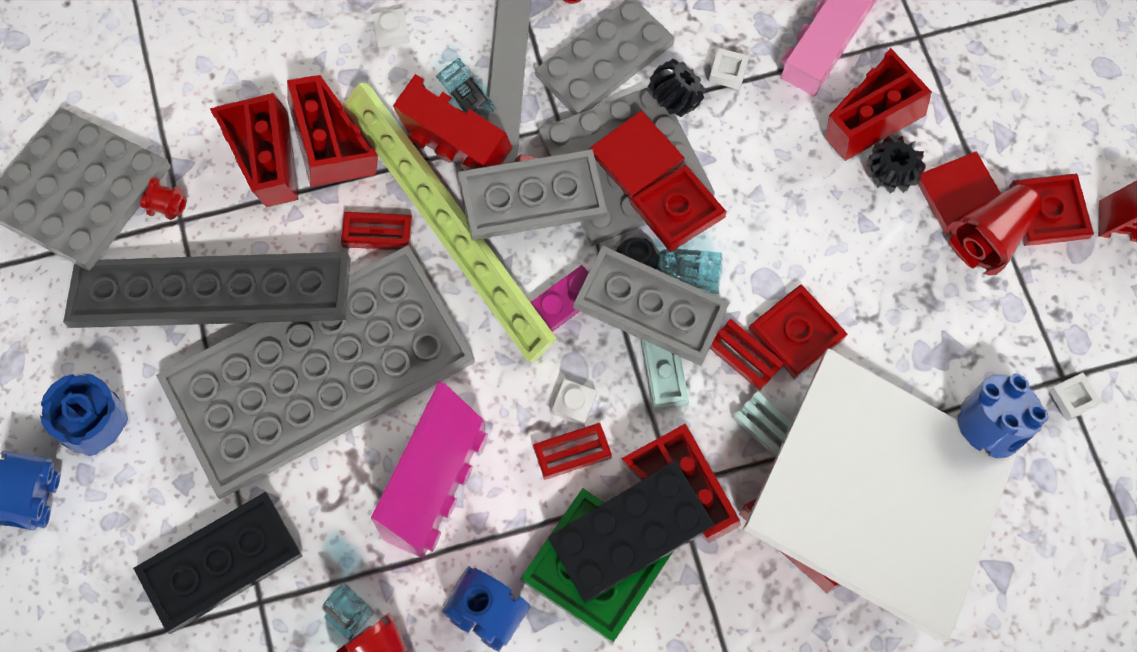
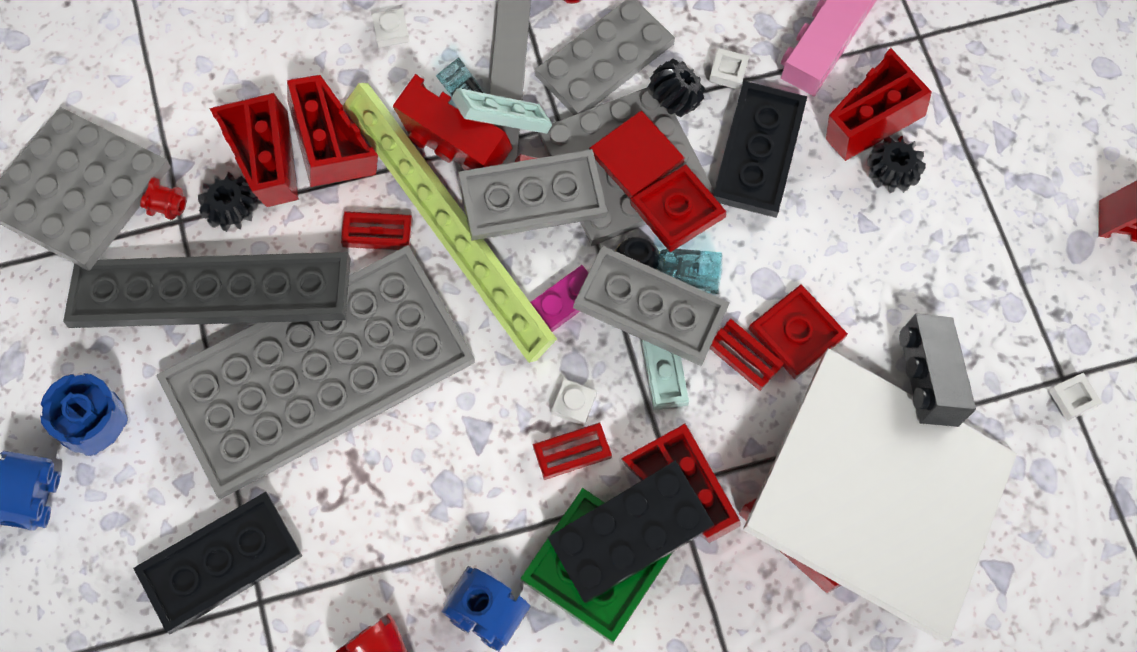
(224, 190): none -> black gear
(347, 611): clear light blue leg -> none
(430, 473): dark pink slope -> none
(501, 111): none -> light aqua tile
(754, 431): light aqua tile -> none
(760, 149): none -> black plate
(936, 370): none -> brick
(957, 188): red tile -> none
(995, 229): red cone -> none
(1001, 415): blue brick -> none
(1062, 212): red tile -> none

